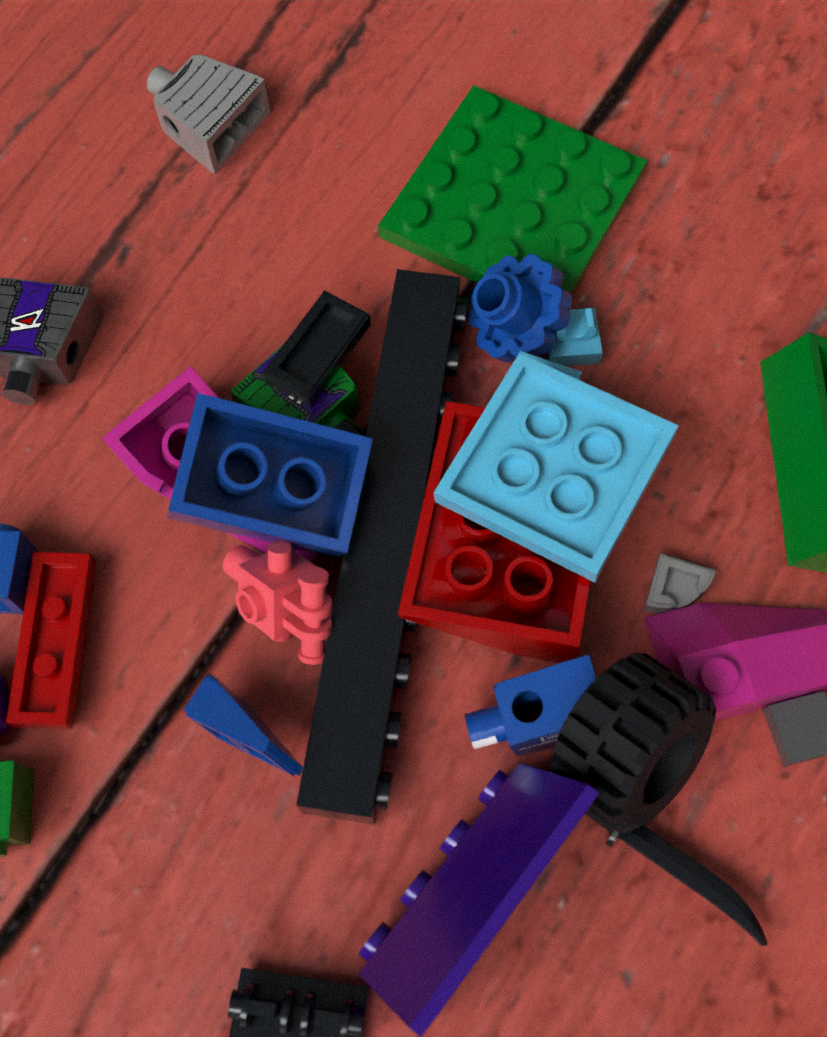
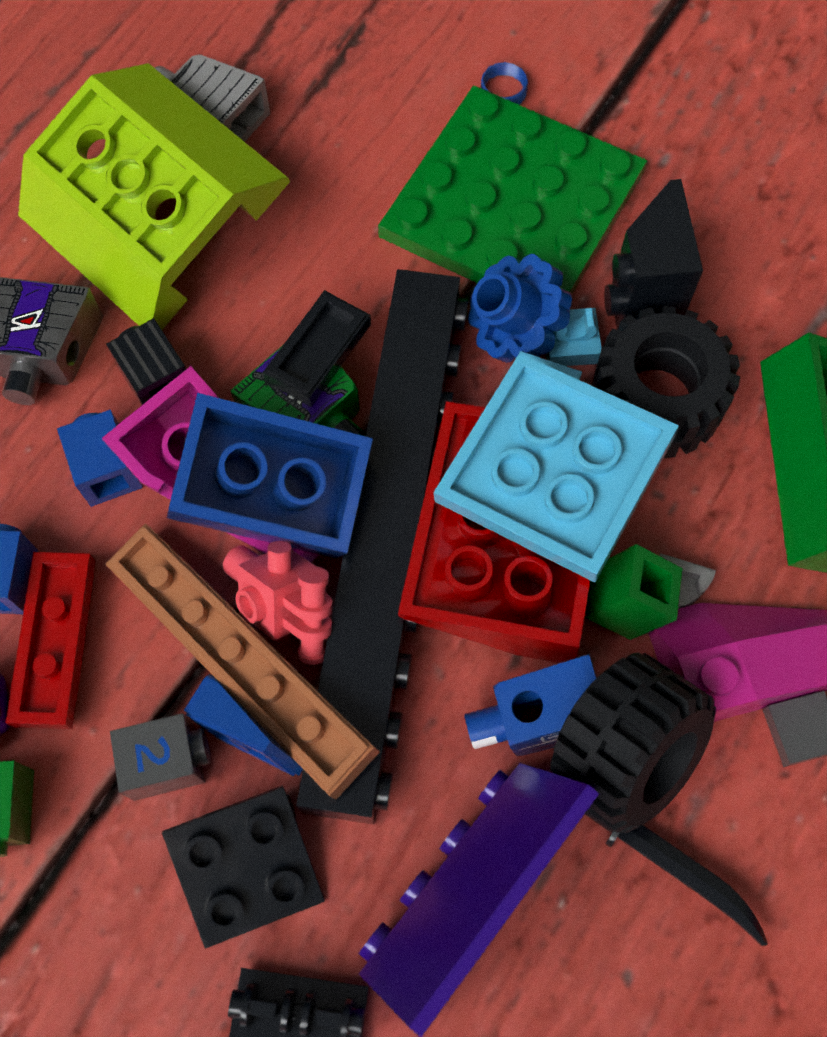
(92, 463): none -> blue brick
(106, 206): none -> lime slope
(145, 359): none -> black brick
(159, 756): none -> dark grey brick
(243, 866): none -> black hinge
(244, 662): none -> nougat tile
(516, 72): none -> blue axle
(635, 593): none -> green brick
(657, 259): none -> black slope
(683, 349): none -> black tyre

